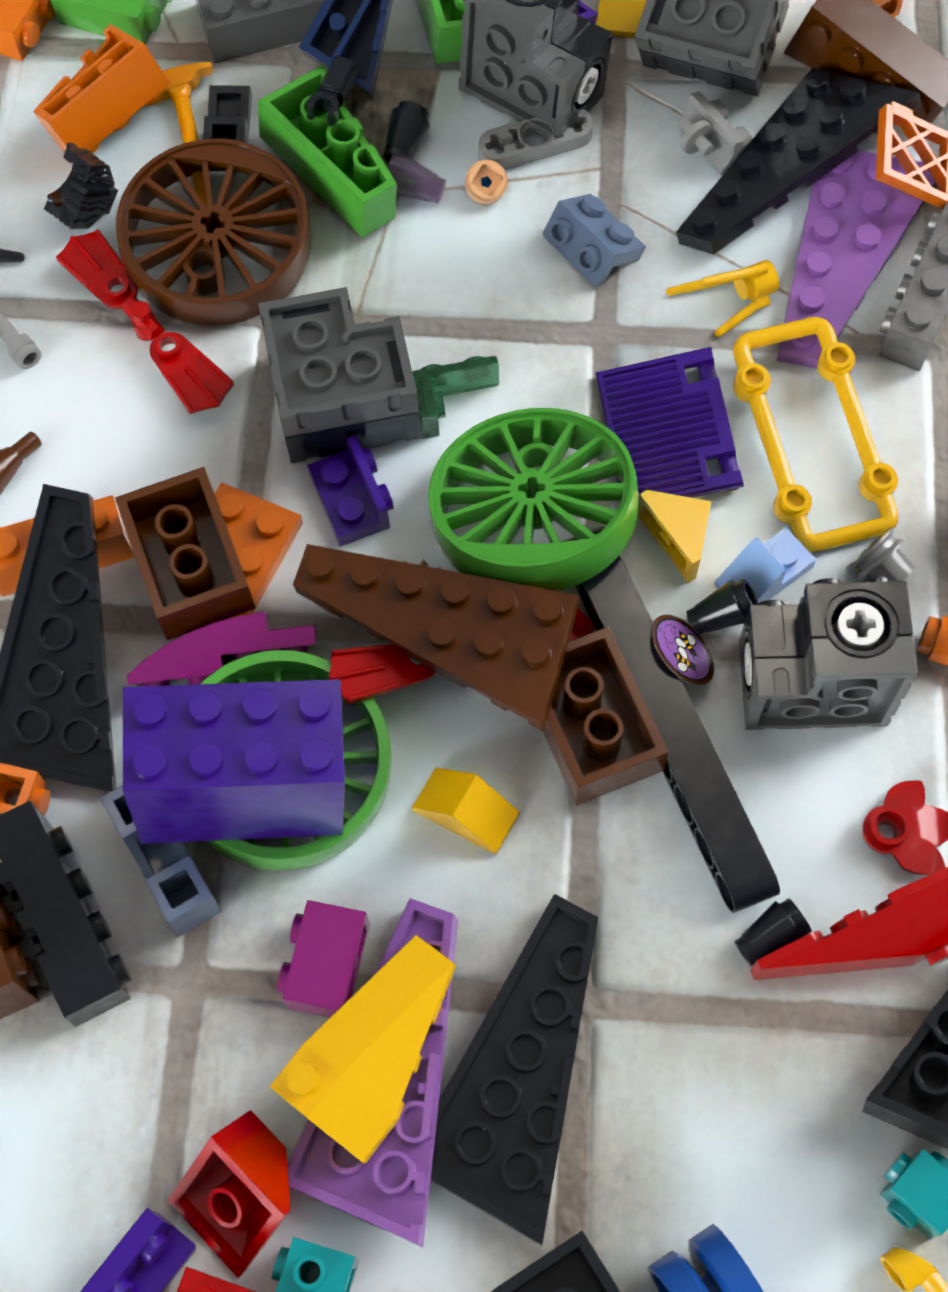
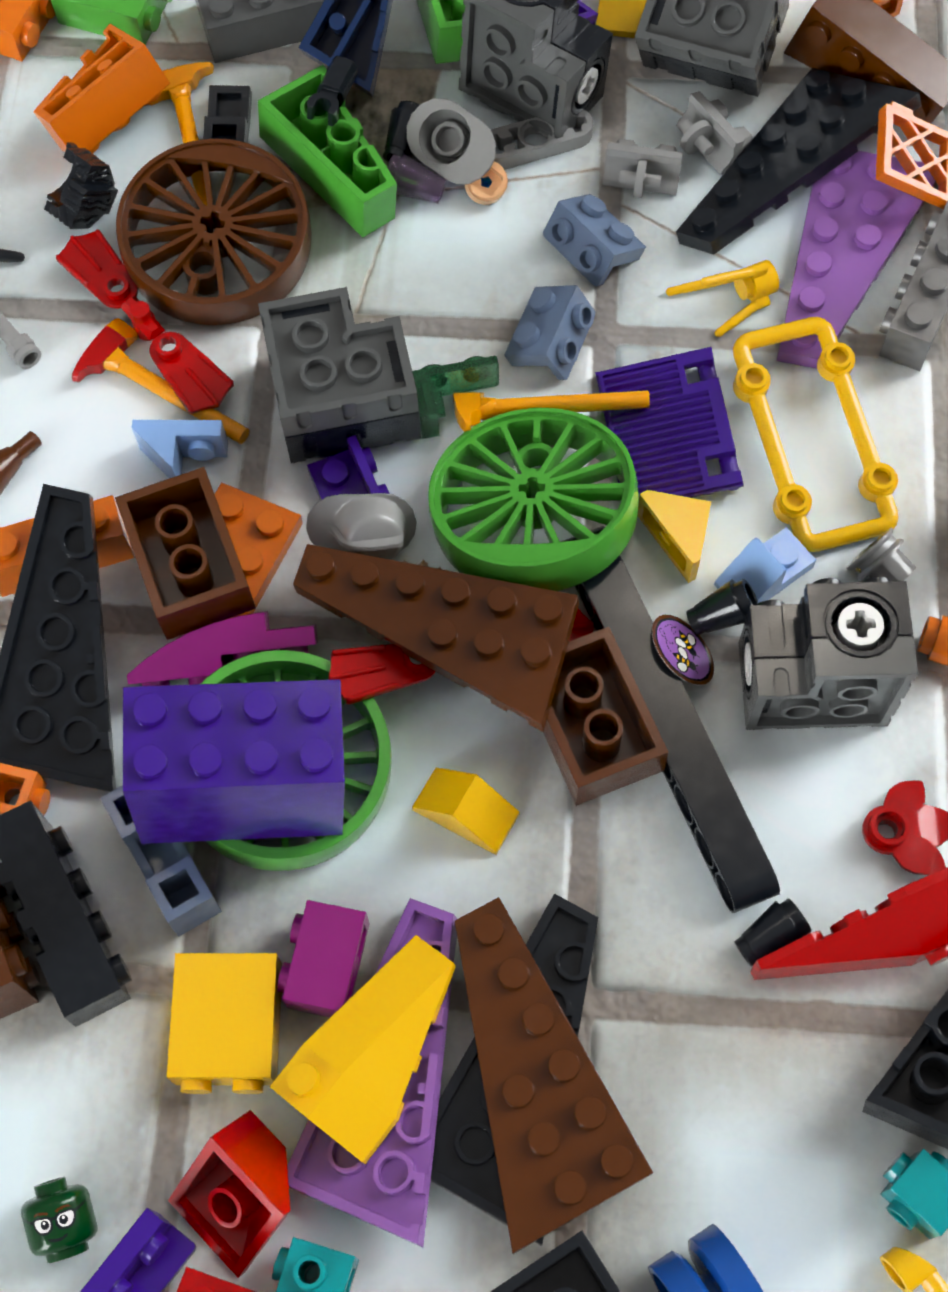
(59, 1220): none -> dark green head
(107, 353): none -> light orange piece
(171, 440): none -> light blue slope
(224, 1021): none -> yellow brick
(362, 524): none -> light grey piece
(451, 141): none -> light grey piece
(473, 407): none -> light orange piece
(548, 1111): none -> reddish brown wing
(552, 329): none -> sand blue bracket
(642, 167): none -> light grey hips

